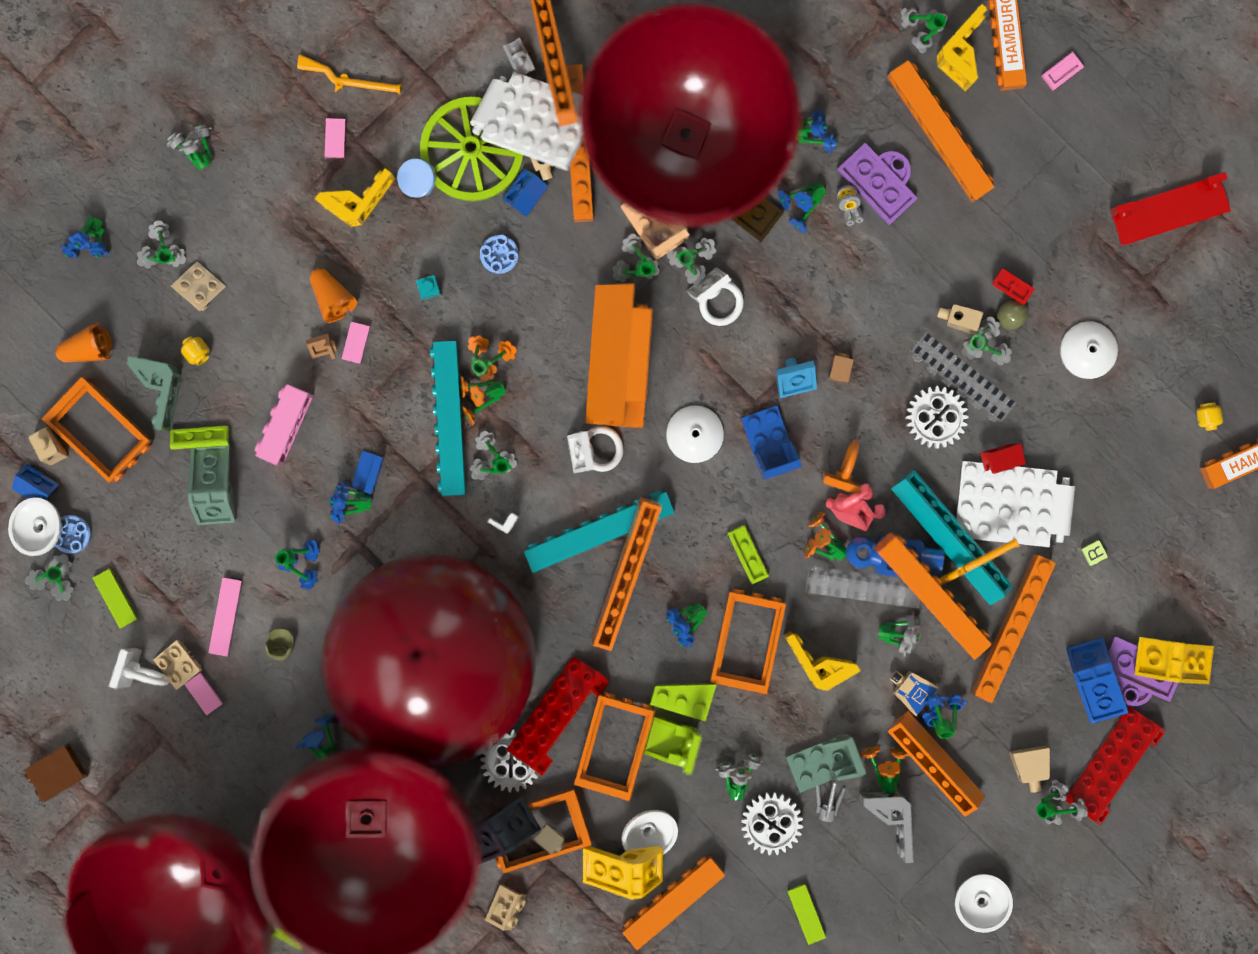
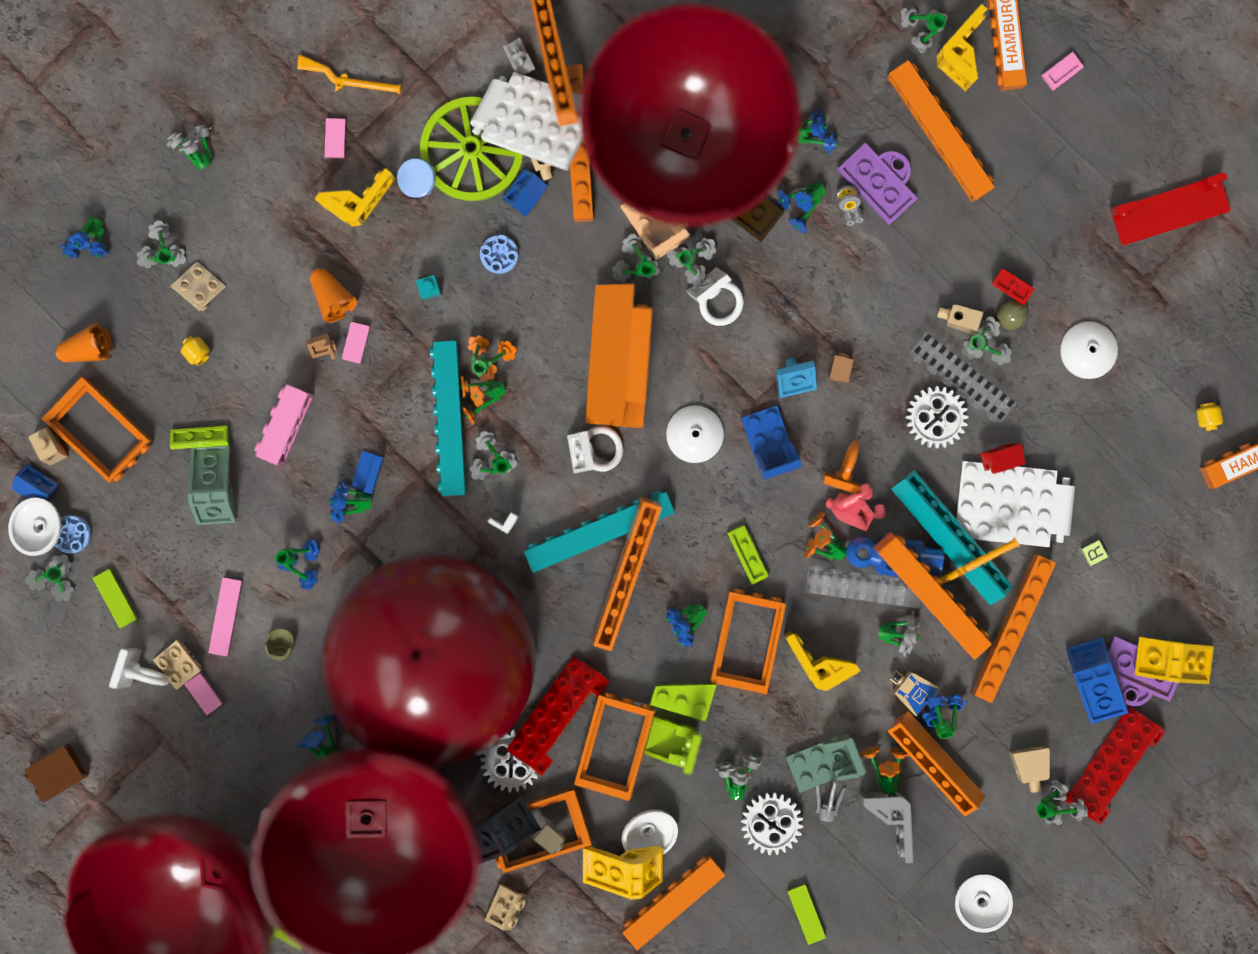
(151, 374): sand green bracket -> none

